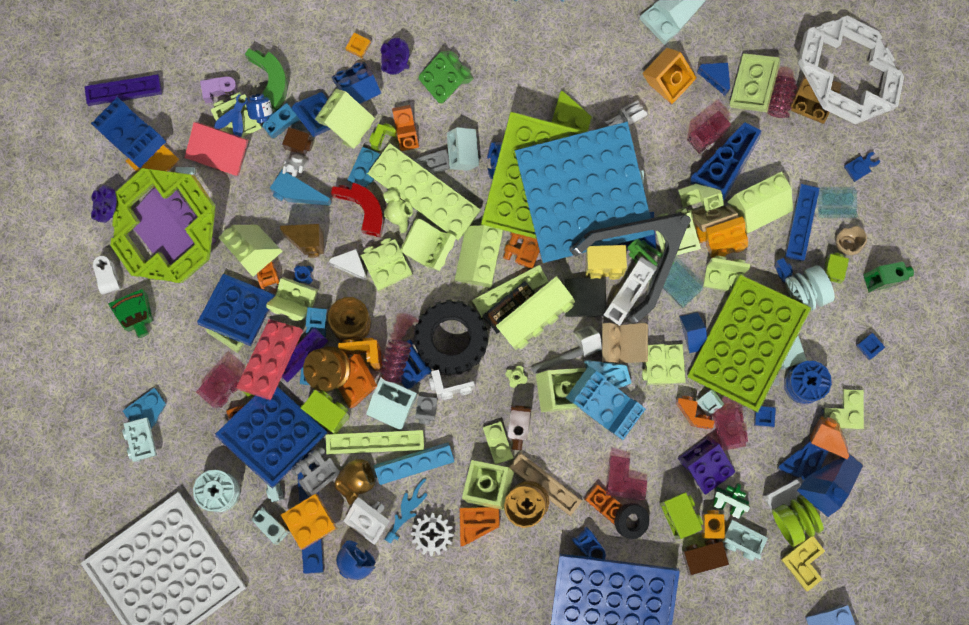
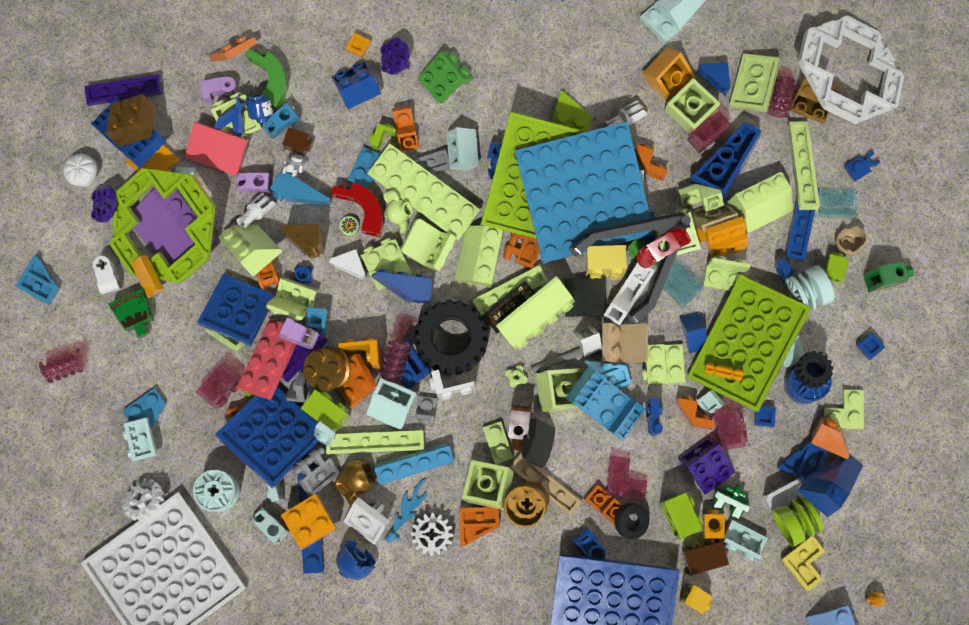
(38, 282): none -> dark azure wing
(62, 367): none -> clear pink piece
(80, 170): none -> white piece
(131, 120): none -> pearl gold brick
(143, 500): none -> white gear
(147, 276): none -> light orange slope
(230, 50): none -> orange wing
(254, 182): none -> lavender leg
(256, 210): none -> white arm
(298, 334): none -> lavender leg
(298, 390): none -> light grey bracket
(307, 112): blue plate -> none
(324, 434): none -> light aqua plate
(345, 118): yellowish green panel -> none
(346, 309): pearl gold wheel -> none
(349, 226): none -> tile
(410, 288): none -> blue slope
(539, 444): none -> pearl dark grey slope
(644, 156): none -> orange slope
(651, 253): none -> red piece
(653, 410): none -> blue plate
(692, 106): none -> yellowish green brick
(696, 599): none -> yellow slope
(724, 371): none -> light orange axle
(803, 165): none -> yellowish green plate
(819, 359): none -> black tyre
(876, 599): none -> light orange plate

